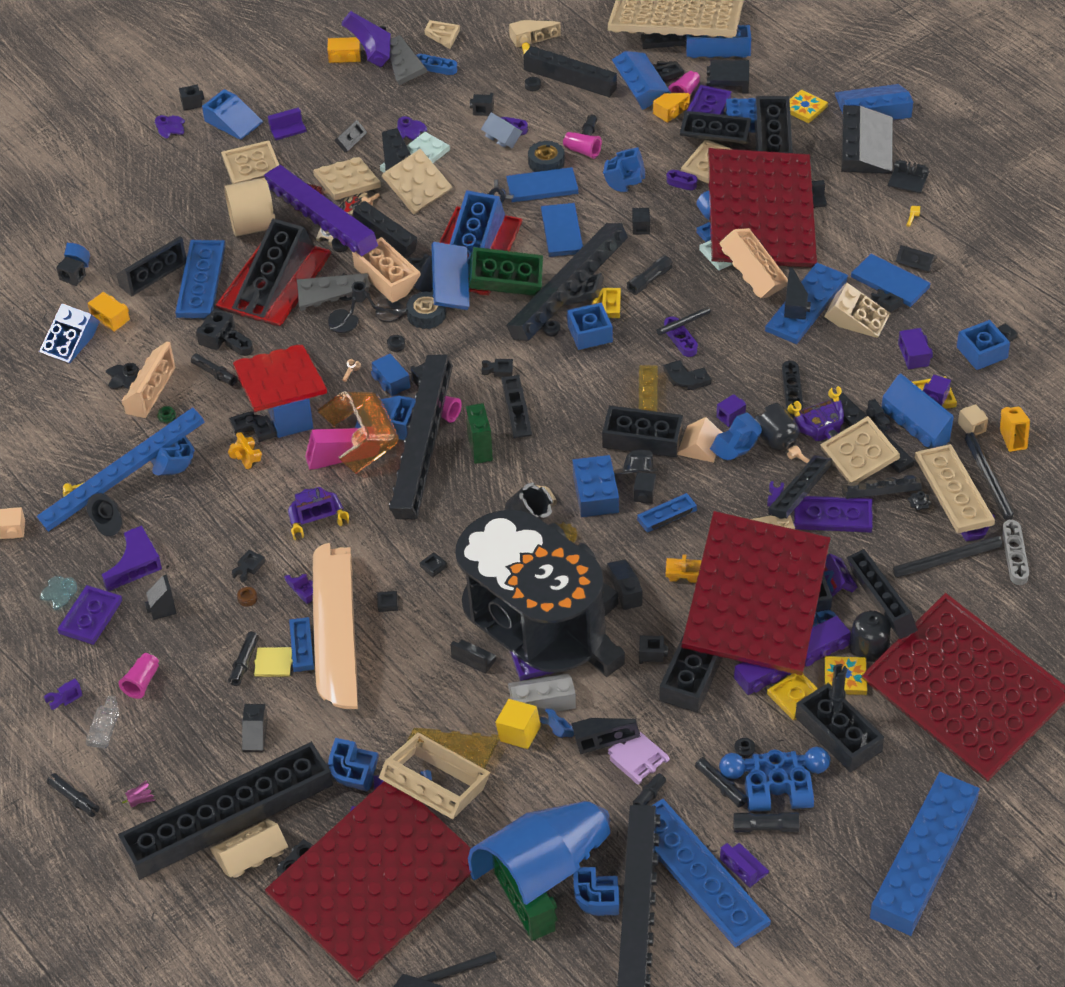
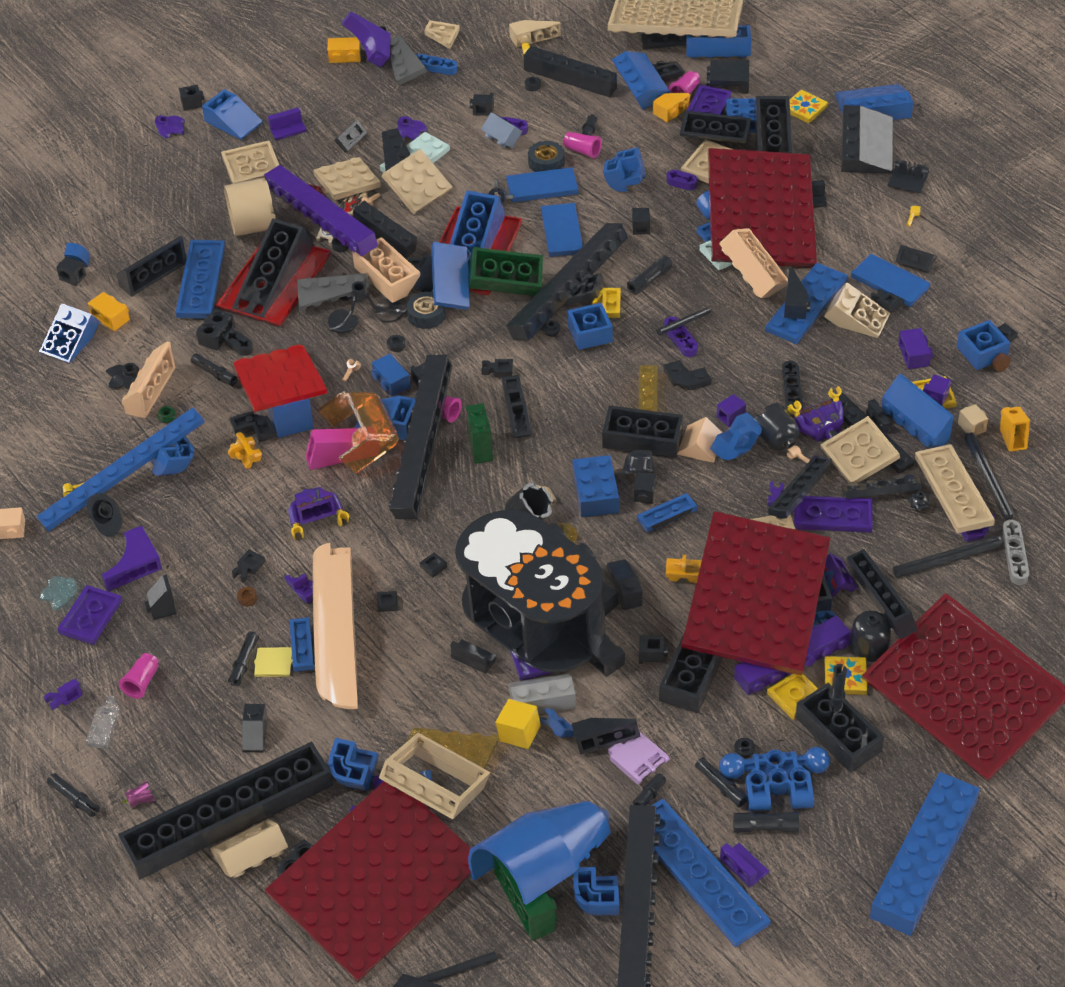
(1001, 362): none -> reddish brown tile

